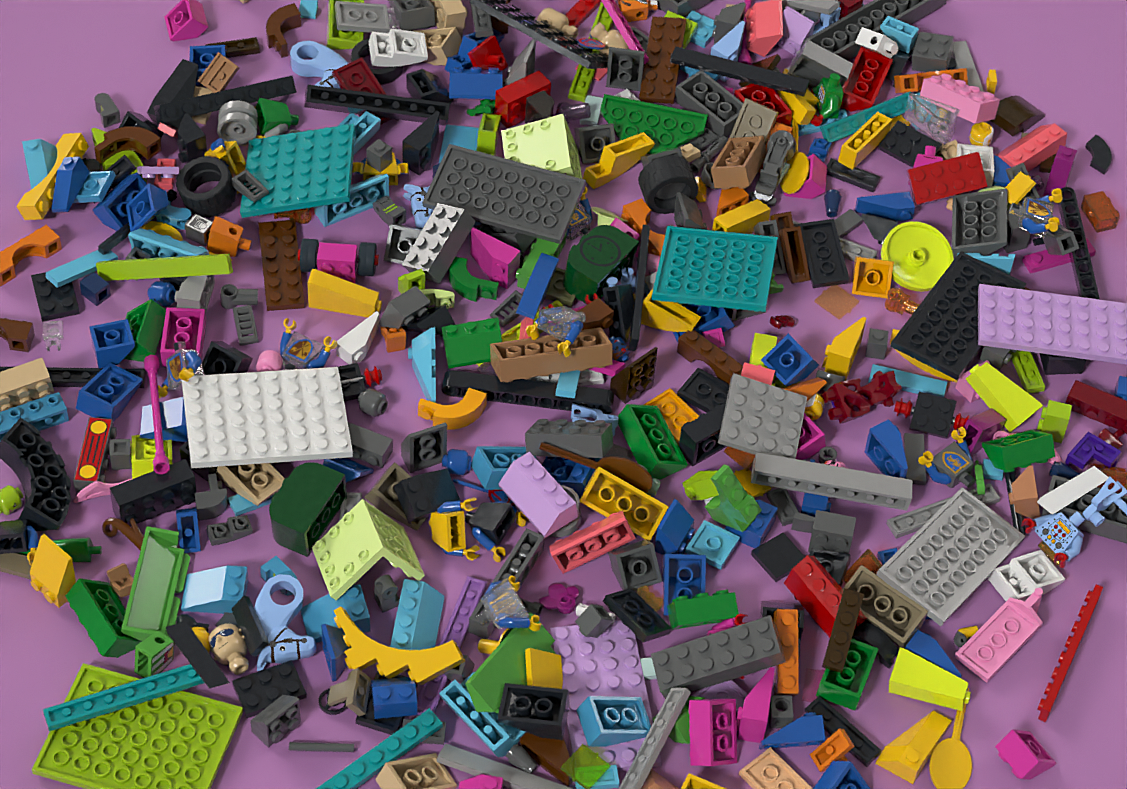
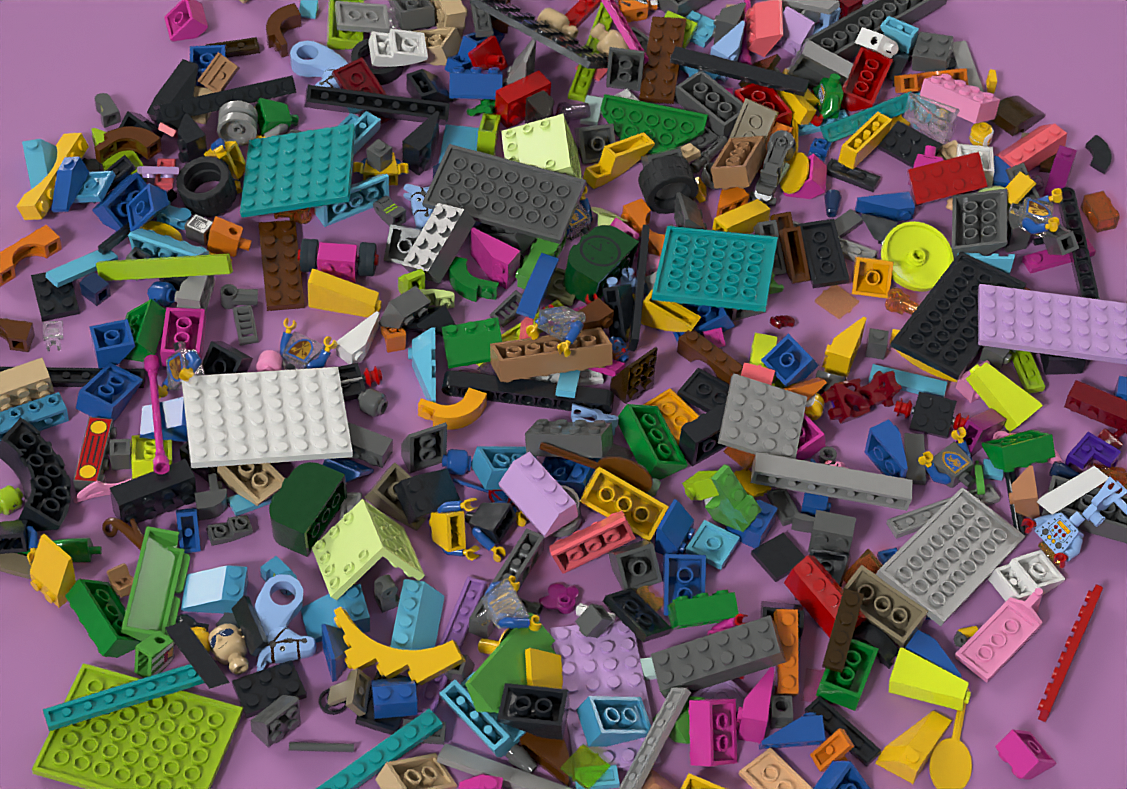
(244, 177): dark grey slope -> none
(591, 43): piece -> none
(1055, 420): lime brick -> none

